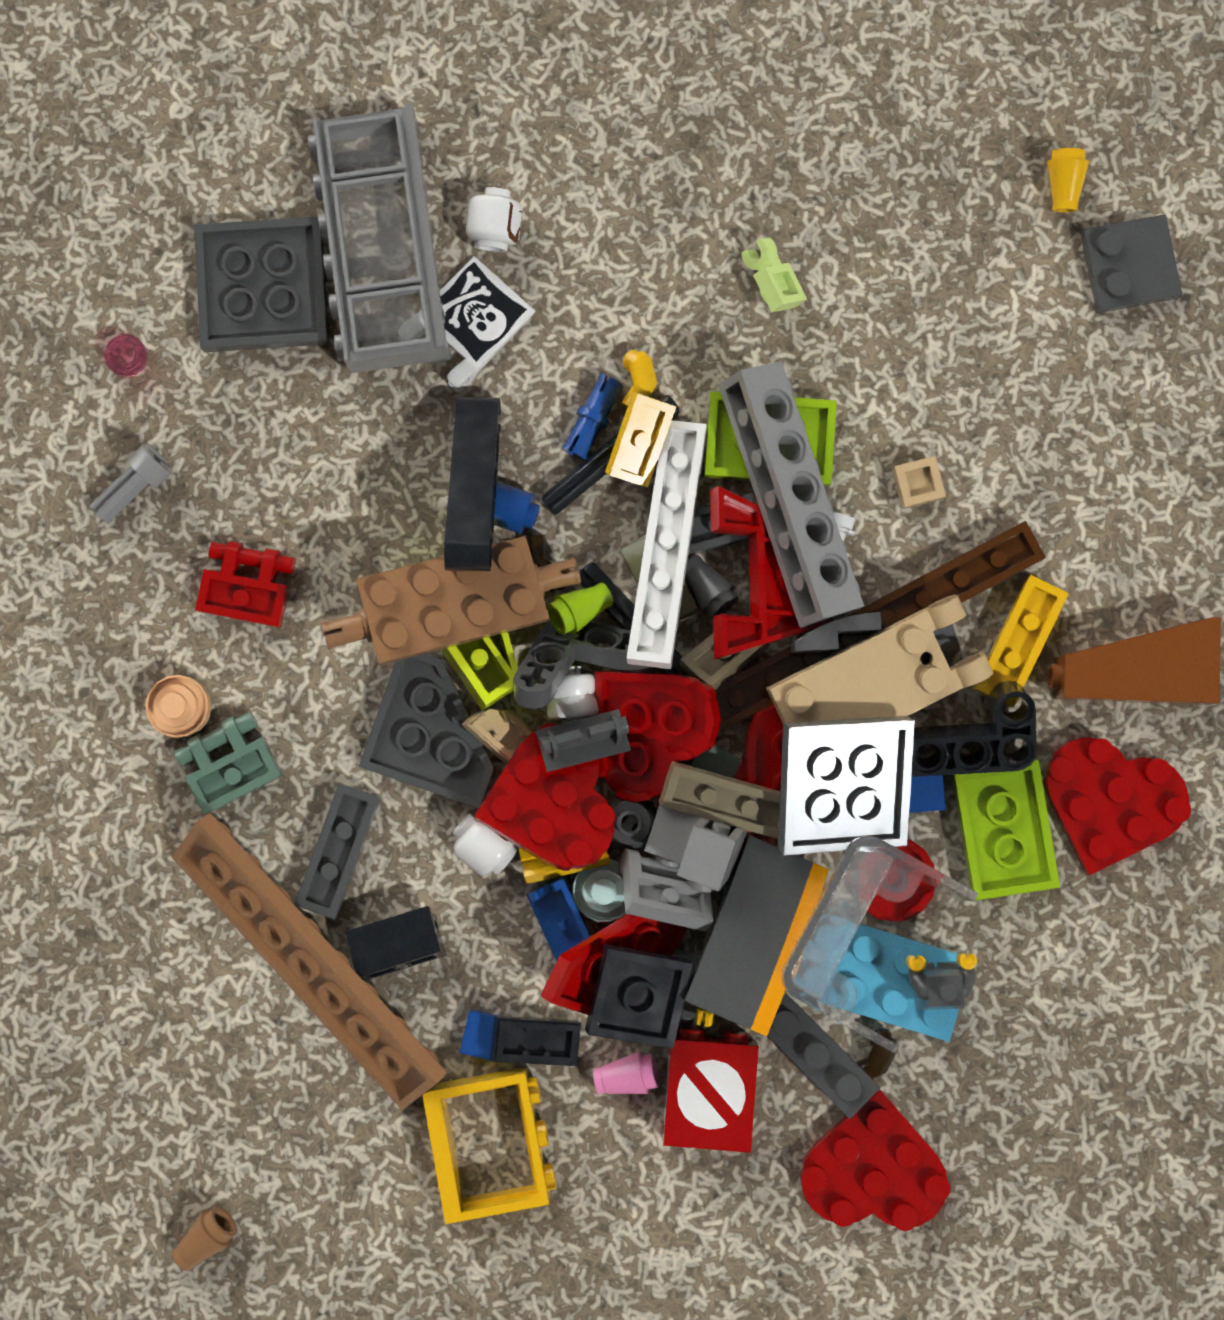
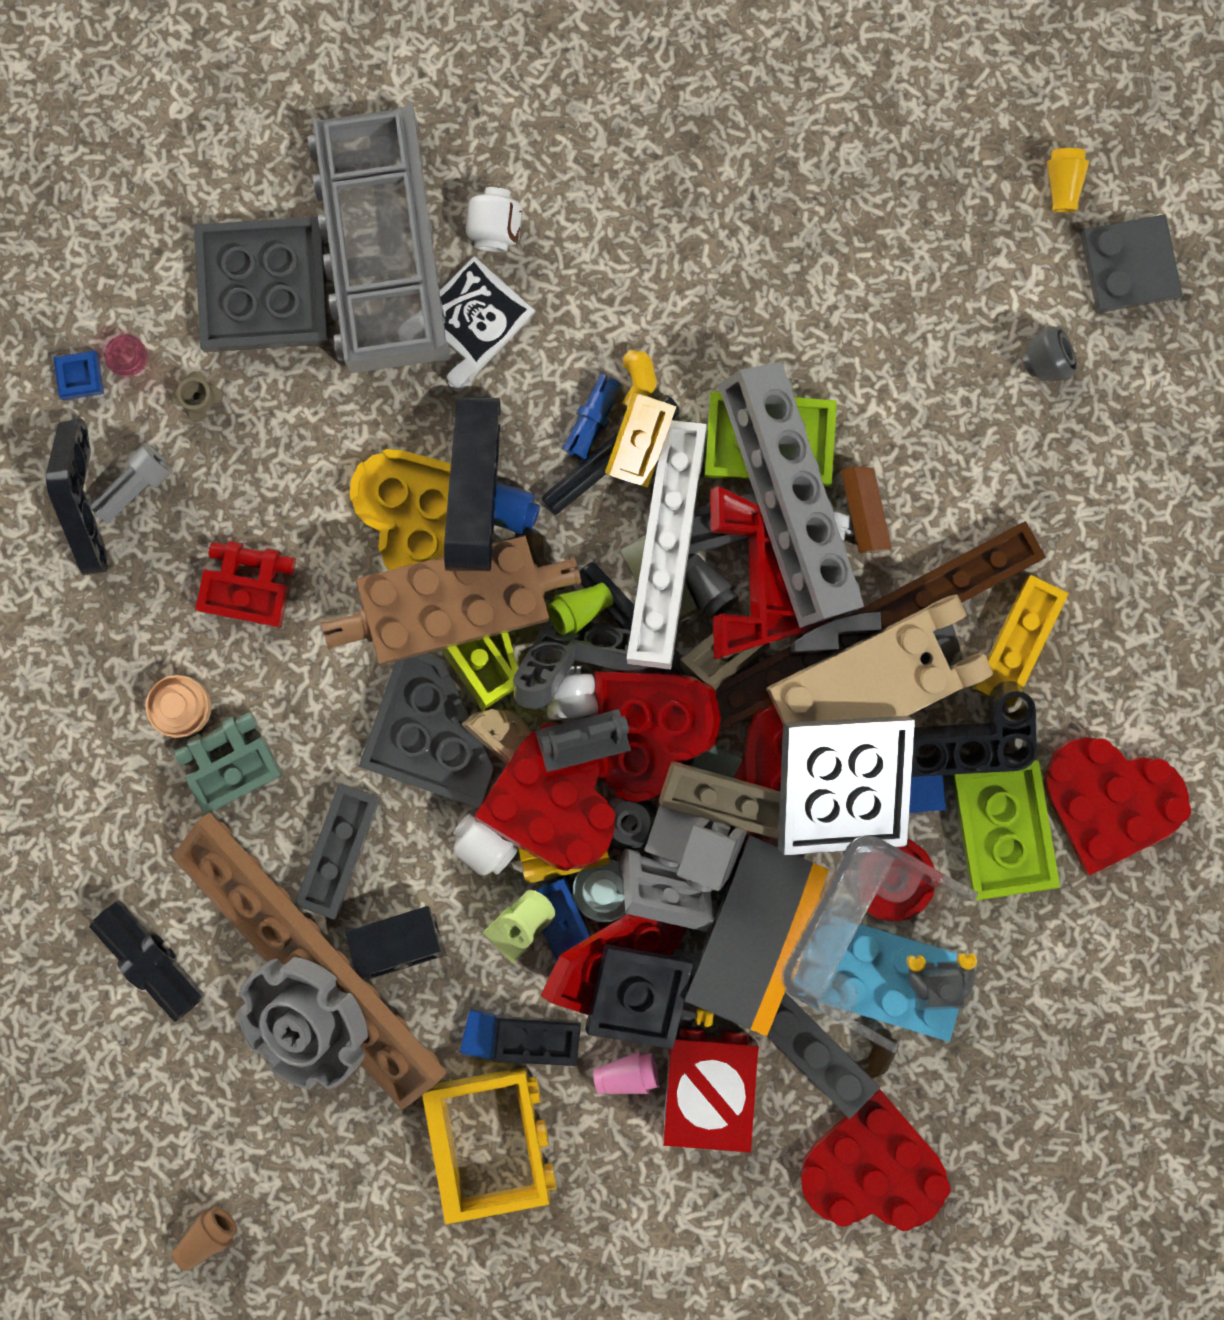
(65, 487): none -> black beam
(78, 375): none -> blue tile
(146, 961): none -> black piece
(196, 384): none -> dark tan plate
(302, 1023): none -> light grey piece
(405, 502): none -> yellow plate
(520, 924): none -> yellowish green piece
(776, 280): yellowish green plate -> none
(866, 509): none -> dark orange tile
(918, 482): tan plate -> none
(1050, 355): none -> dark grey cone
(1155, 667): dark orange slope -> none

